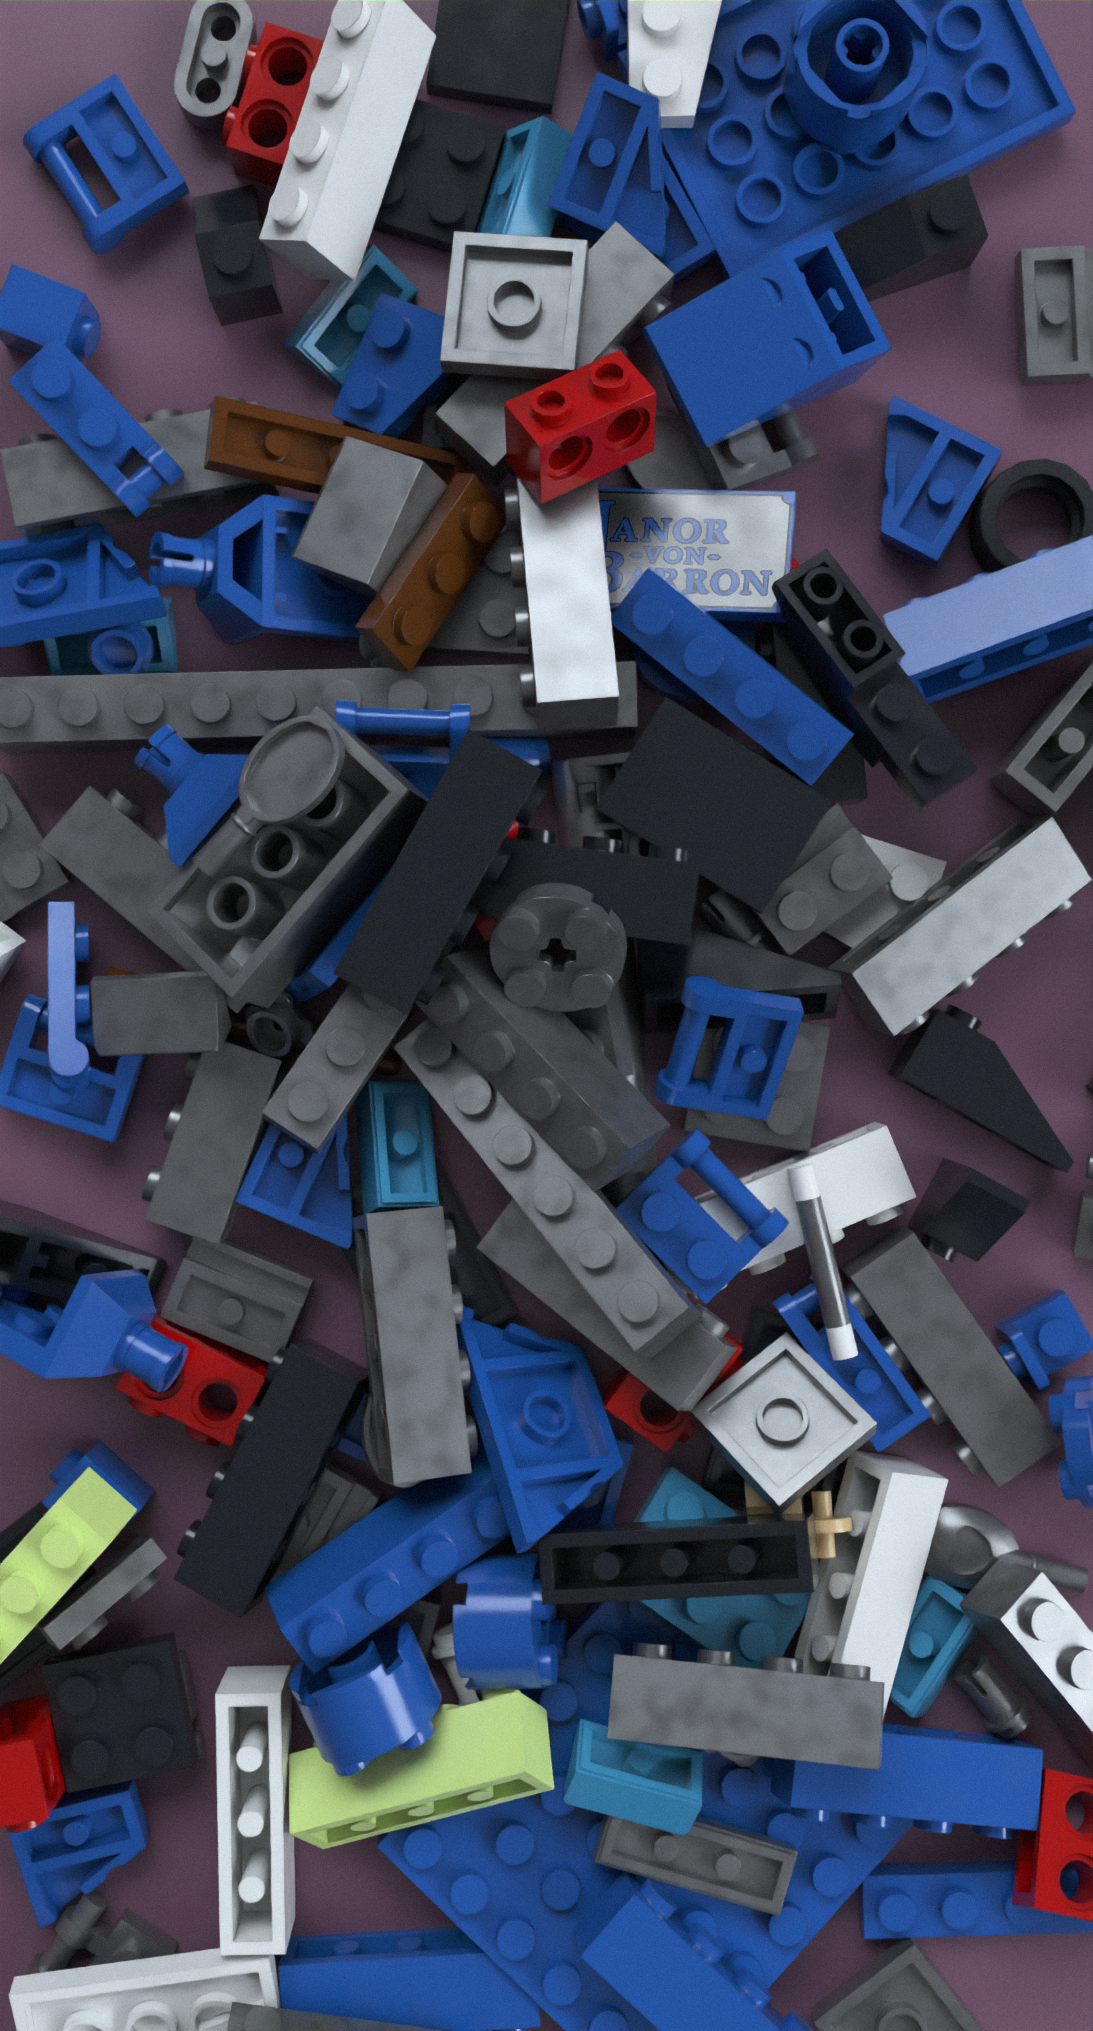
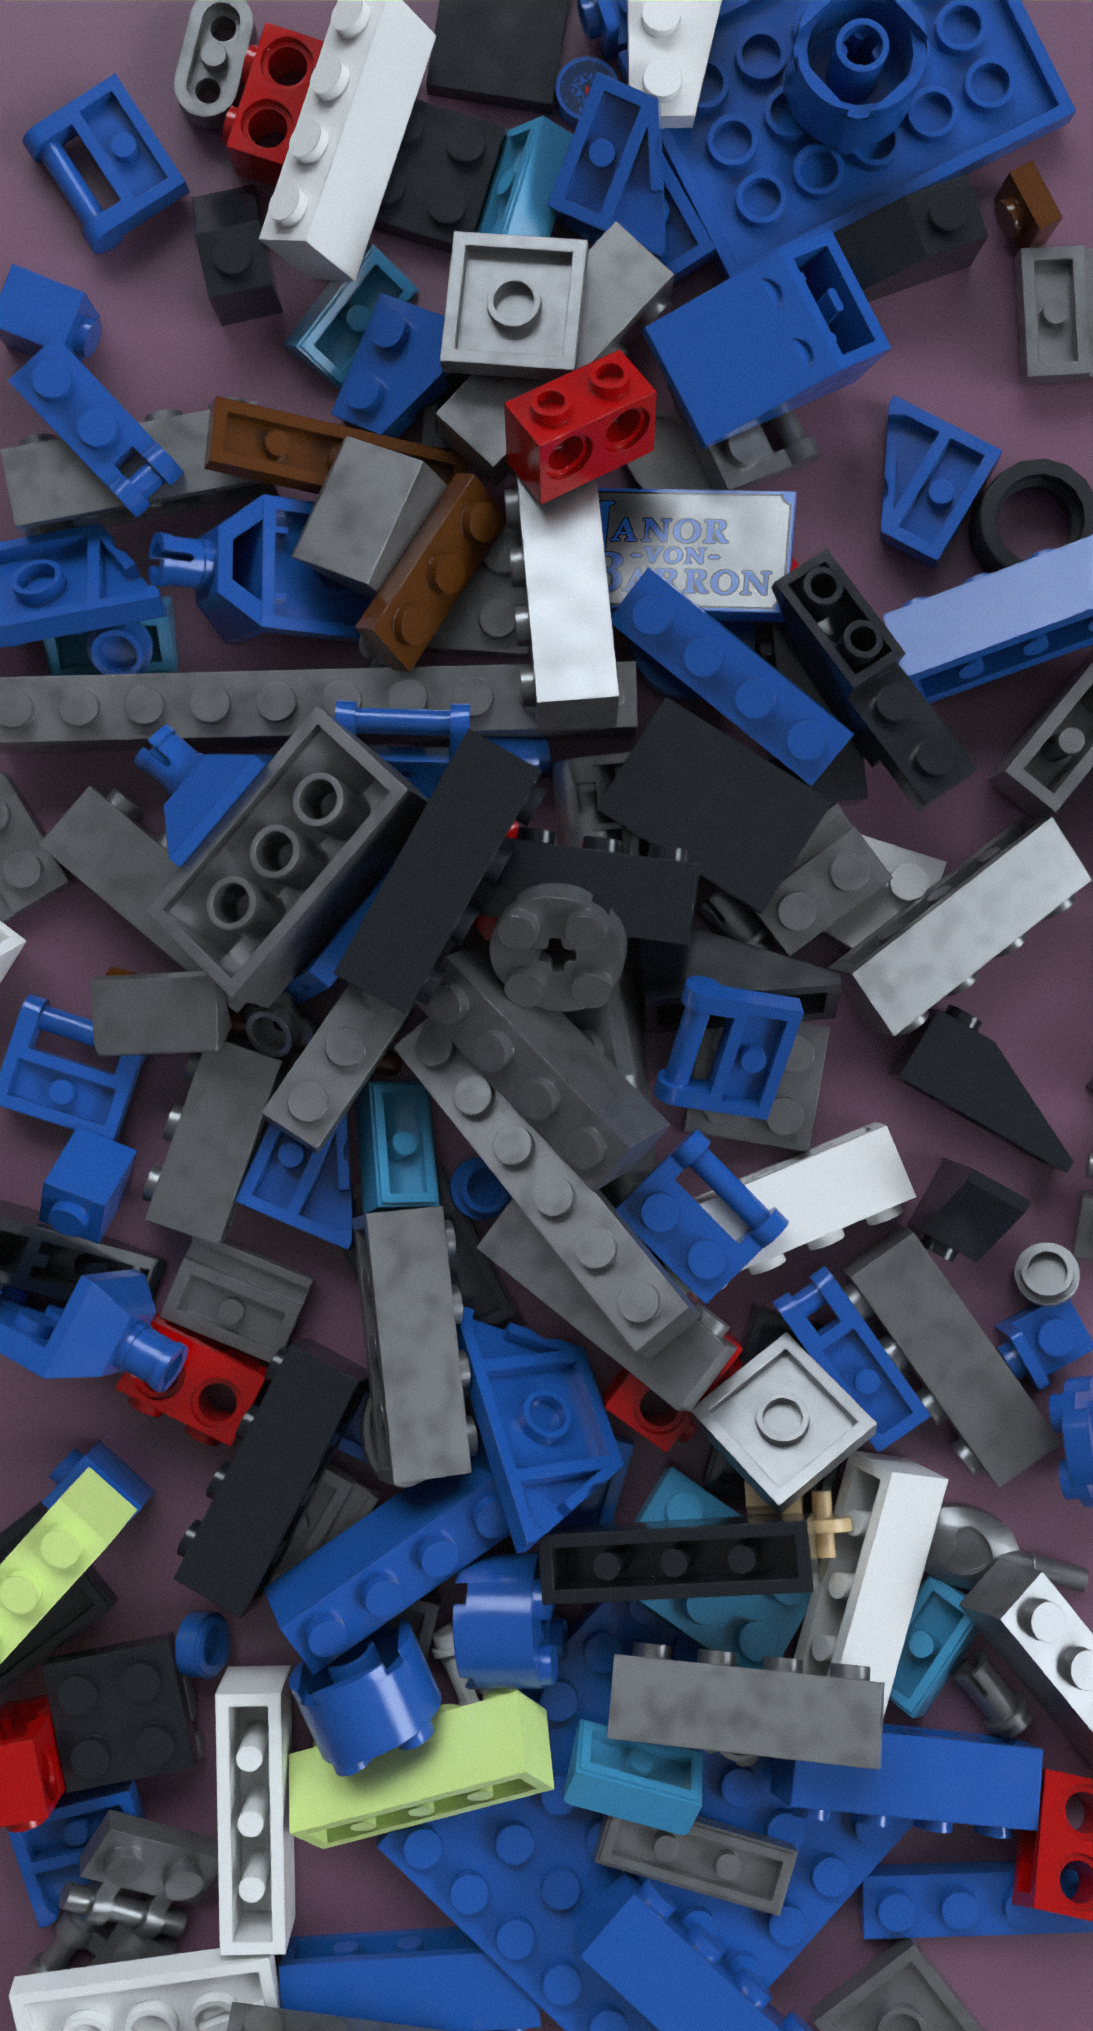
(67, 1000): plate -> none
(80, 1614): flat silver plate -> none
(87, 1185): none -> blue brick
(146, 1858): none -> flat silver plate
(202, 1645): none -> blue tile
(278, 784): flat silver piece -> none
(477, 1191): none -> blue plate
(574, 86): none -> tile
(822, 1261): flat silver bar -> none
(1026, 207): none -> reddish brown plate
(1047, 1274): none -> flat silver plate

